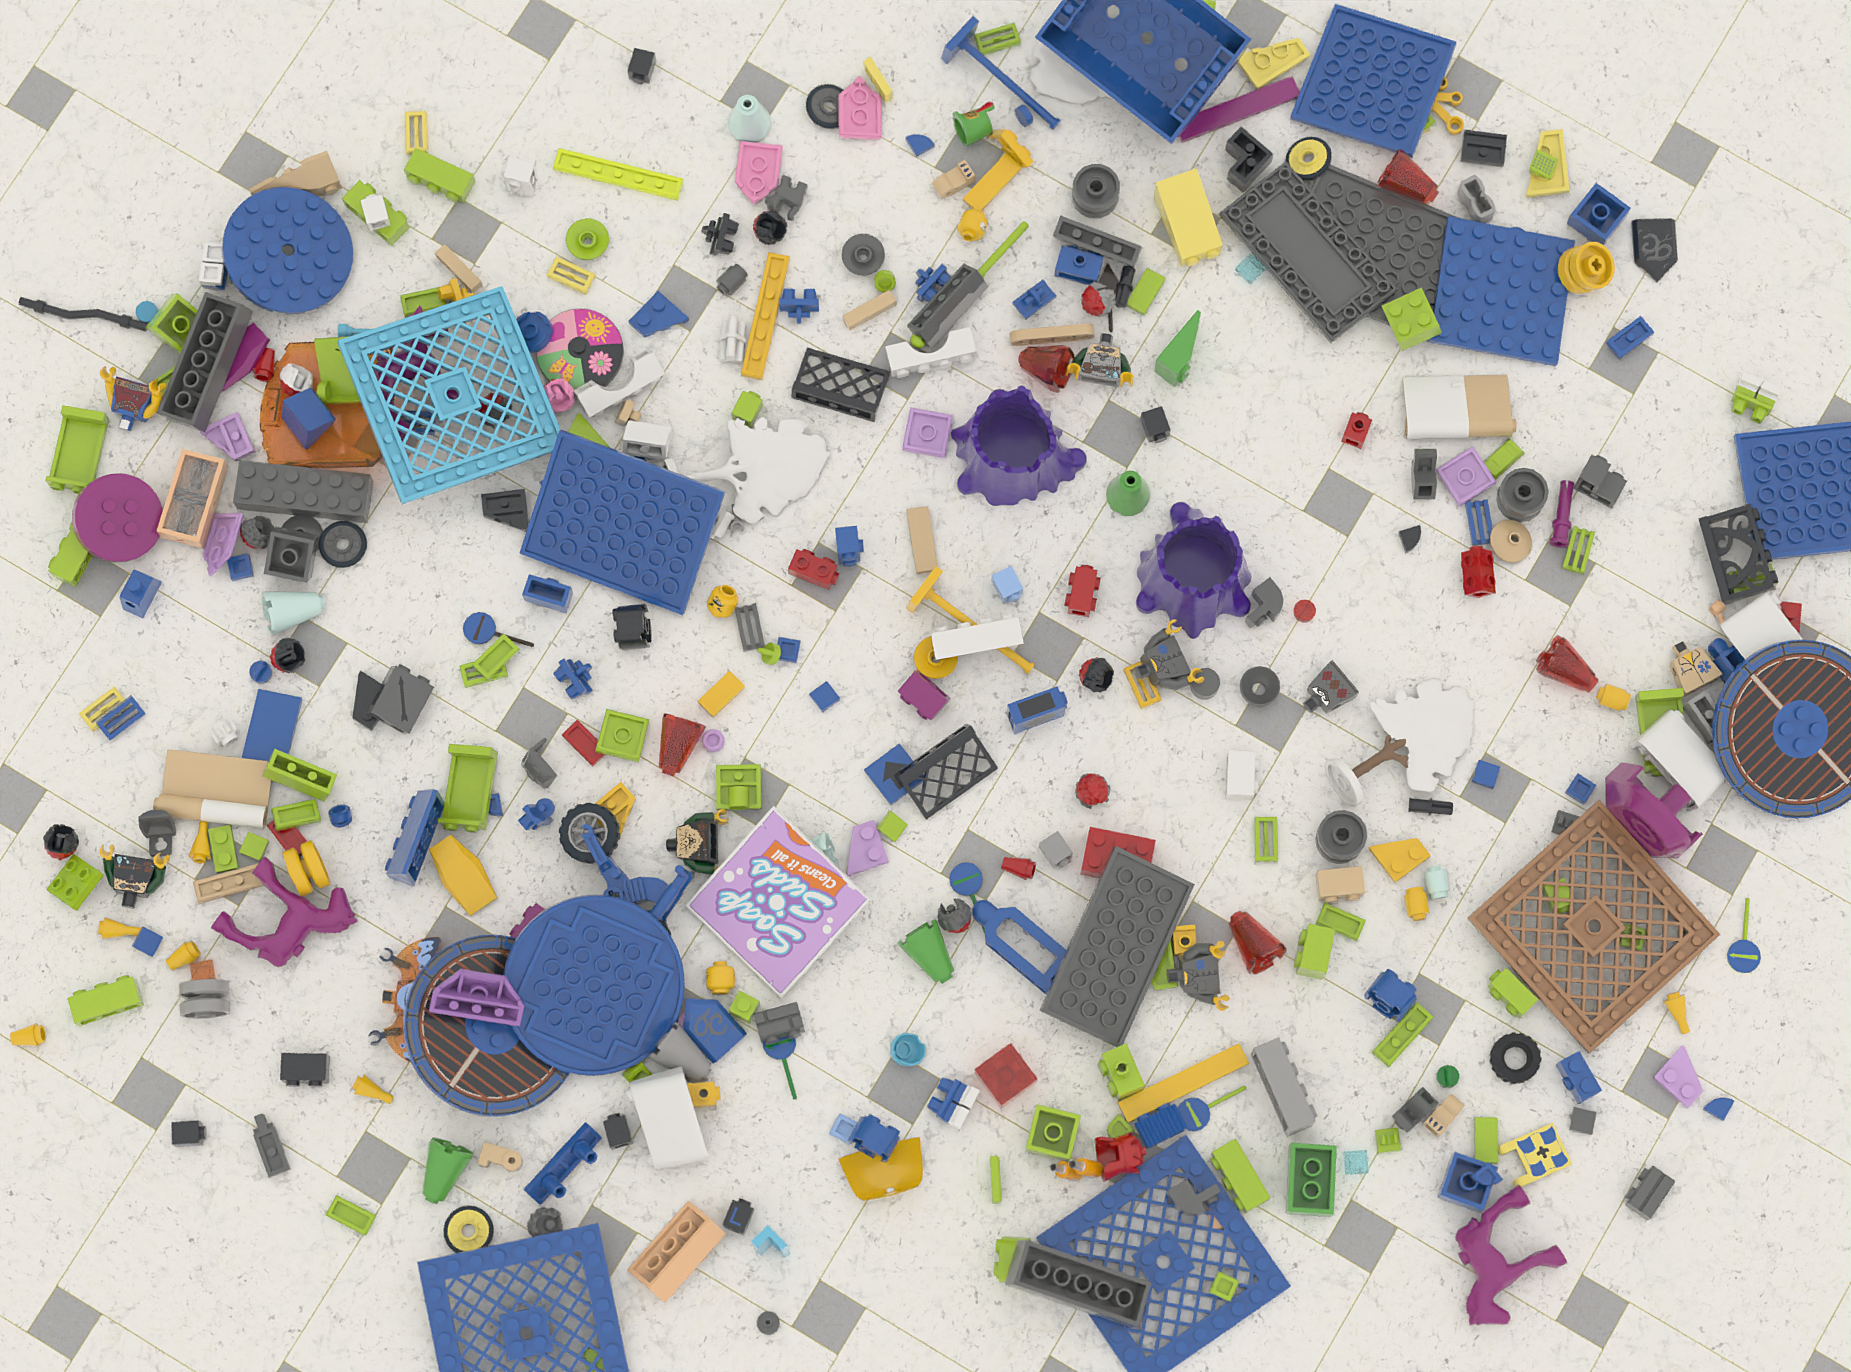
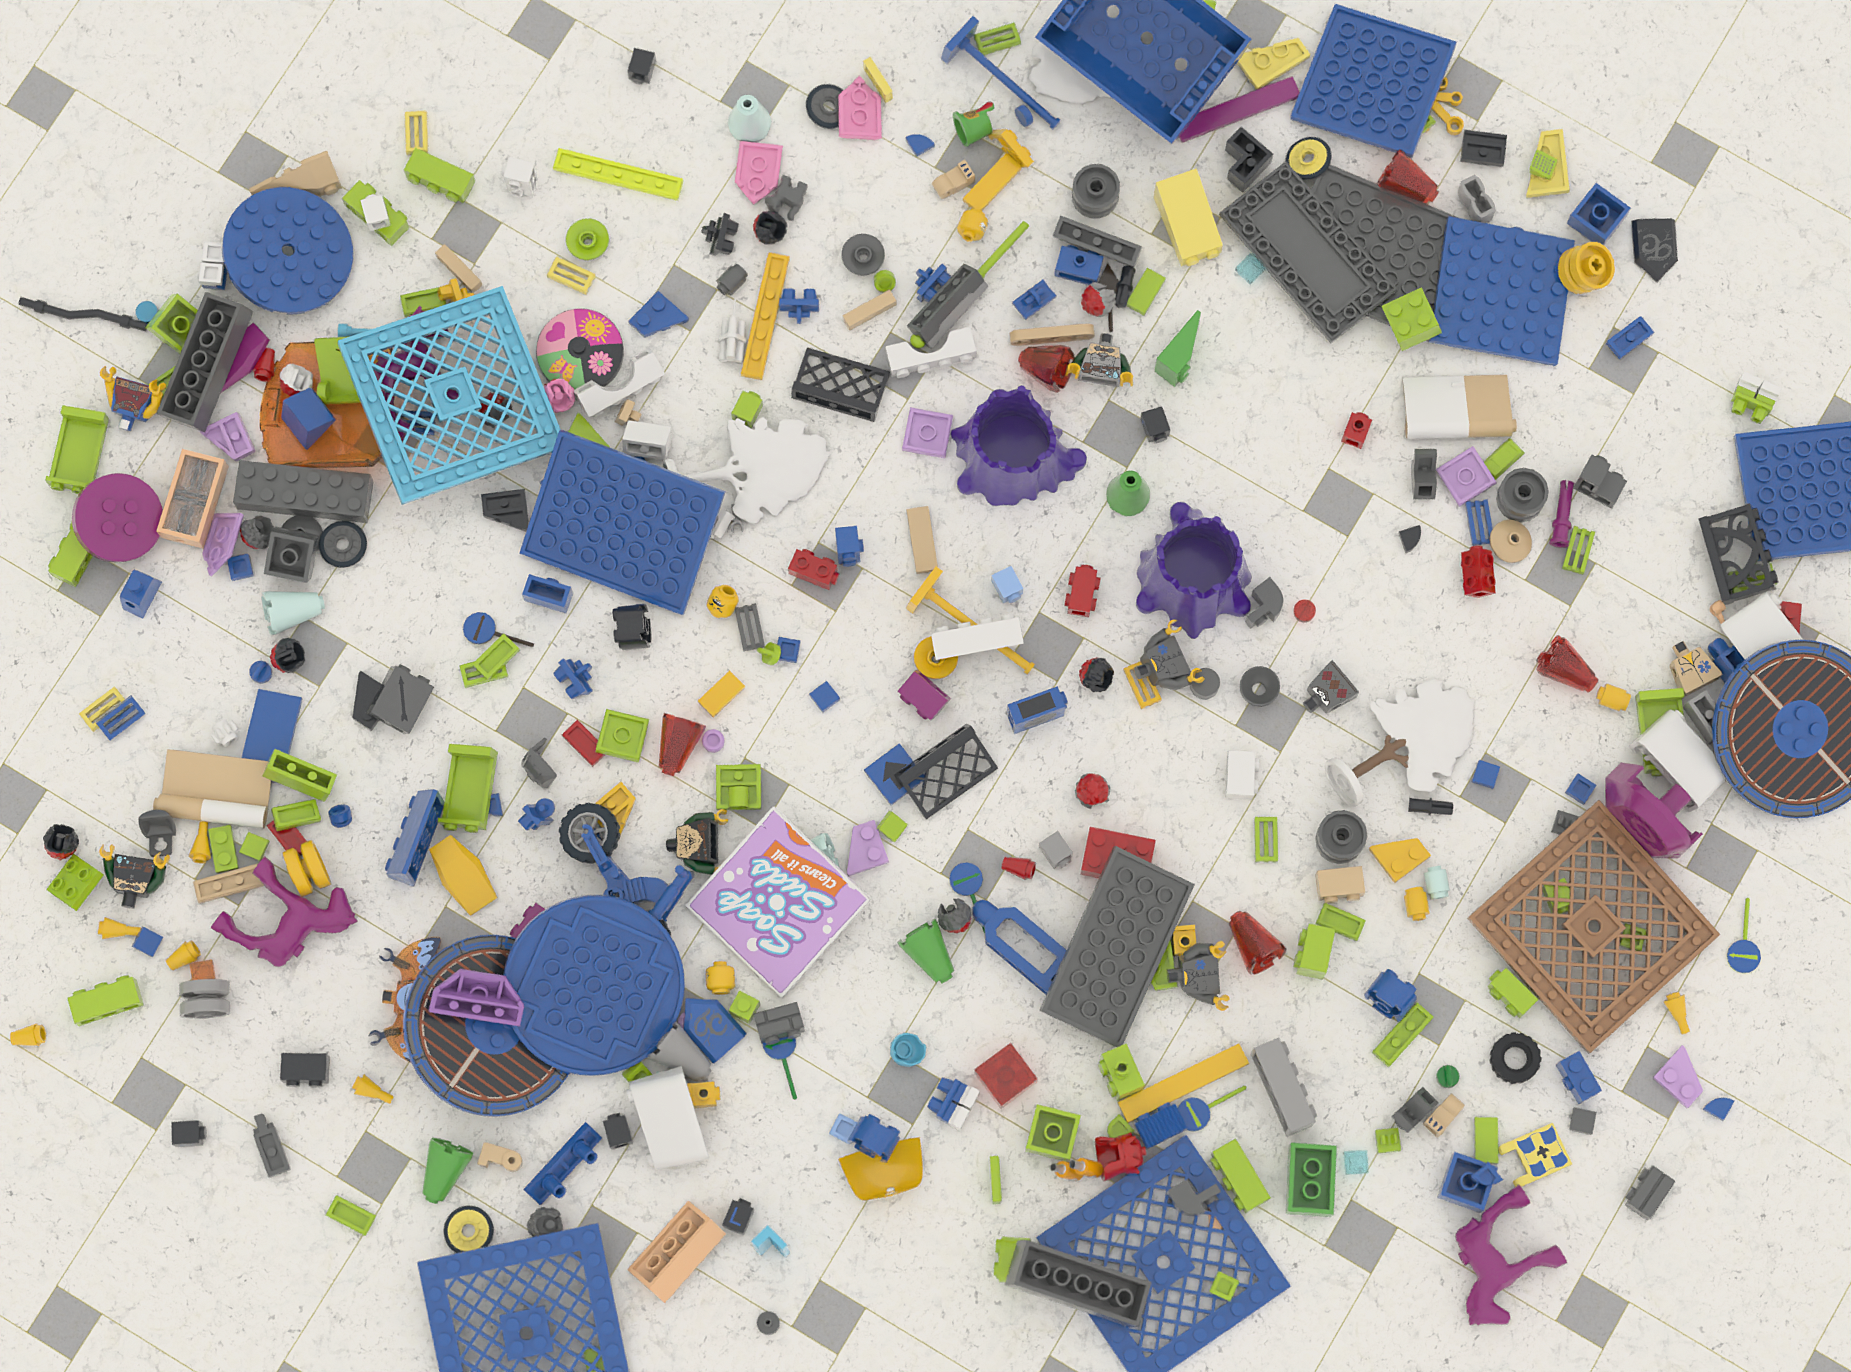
(535, 330): blue tile -> none

